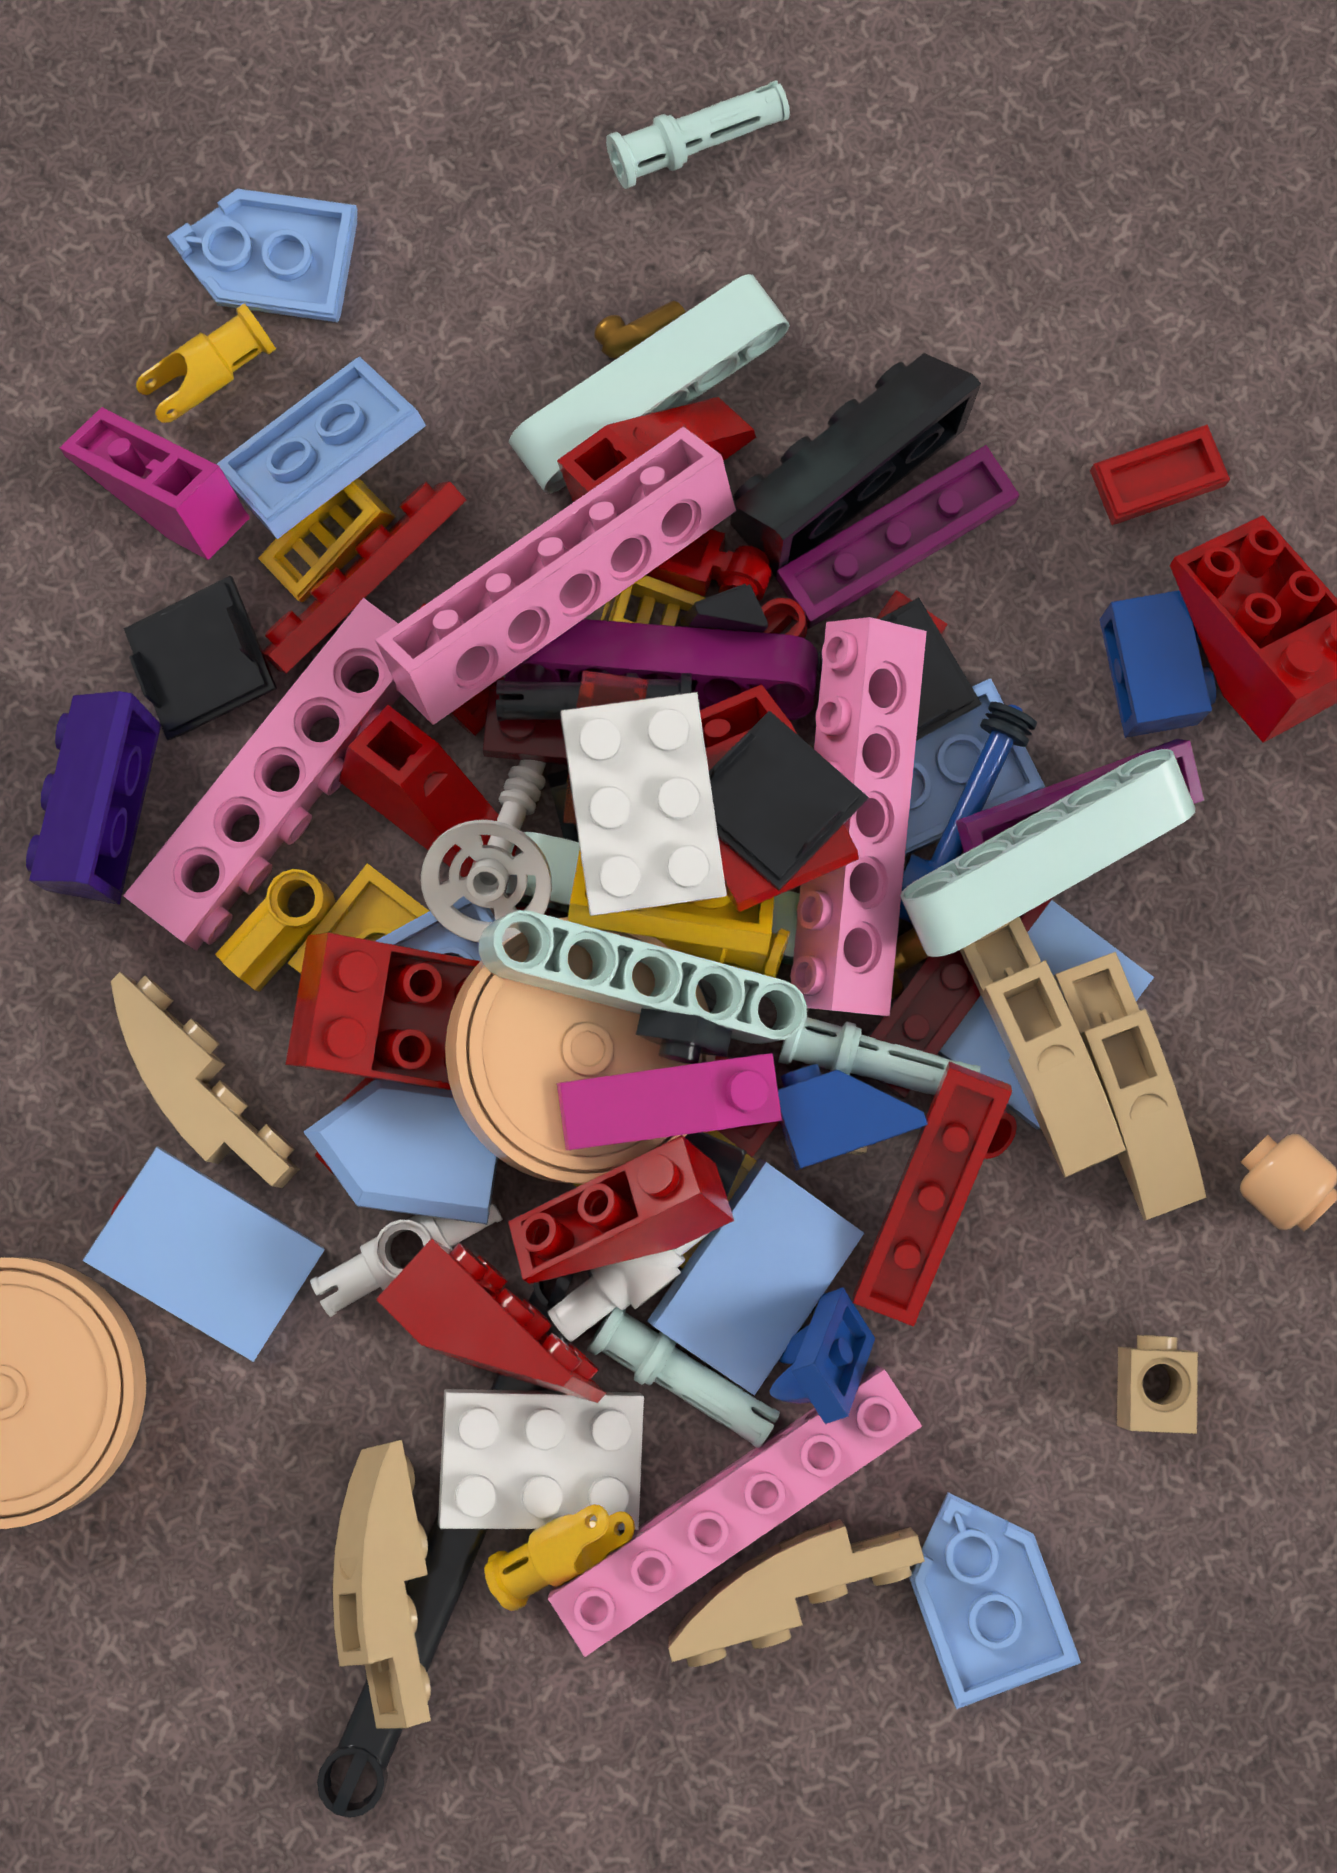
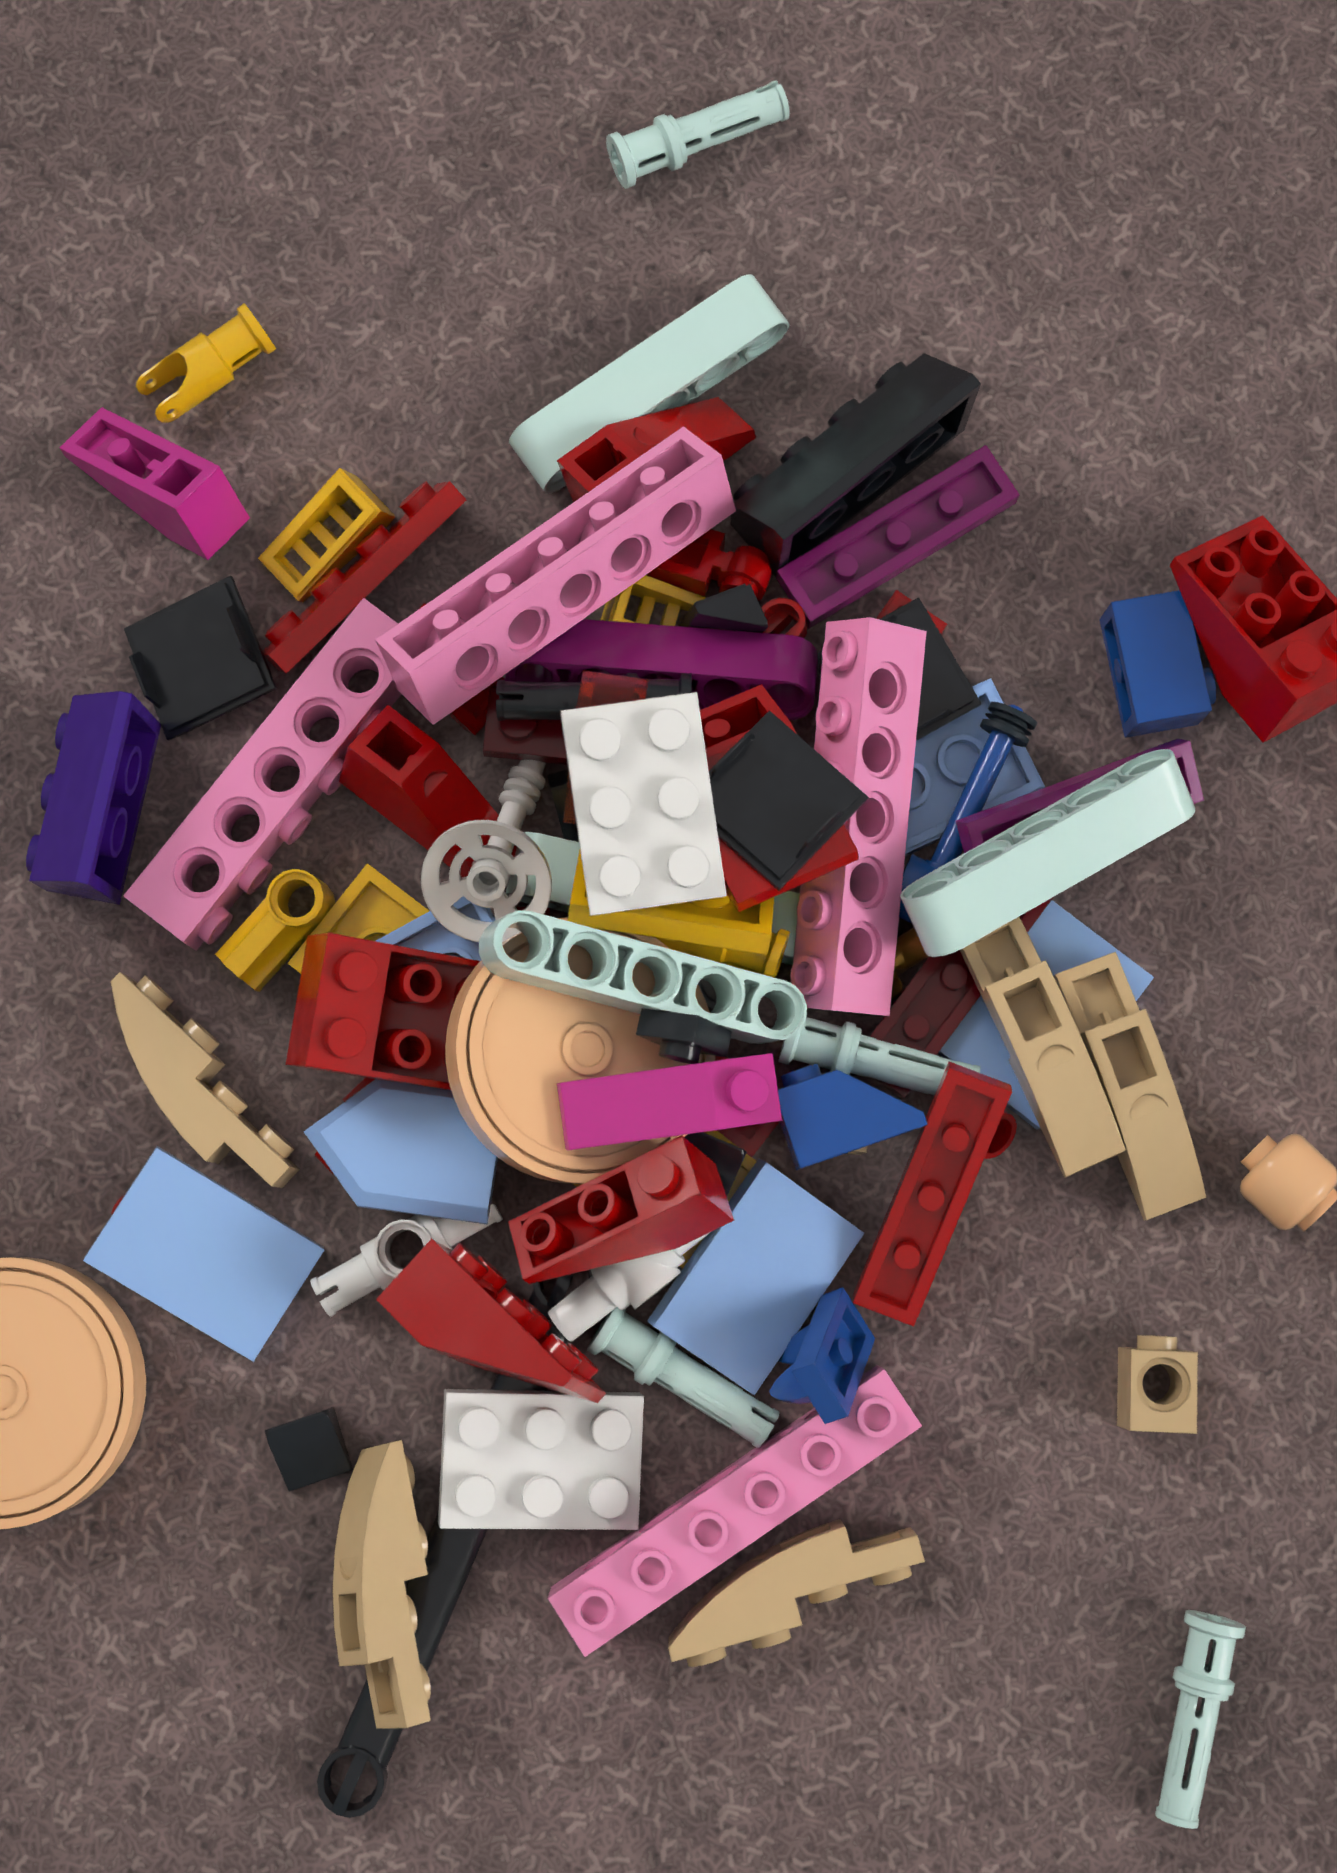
(272, 253): light blue tile -> none
(309, 1449): none -> black slope
(320, 446): light blue tile -> none
(556, 1554): yellow piece -> none
(621, 338): pearl gold arm -> none
(988, 1604): light blue tile -> none
(1159, 475): red tile -> none
(1179, 1798): none -> light aqua pin

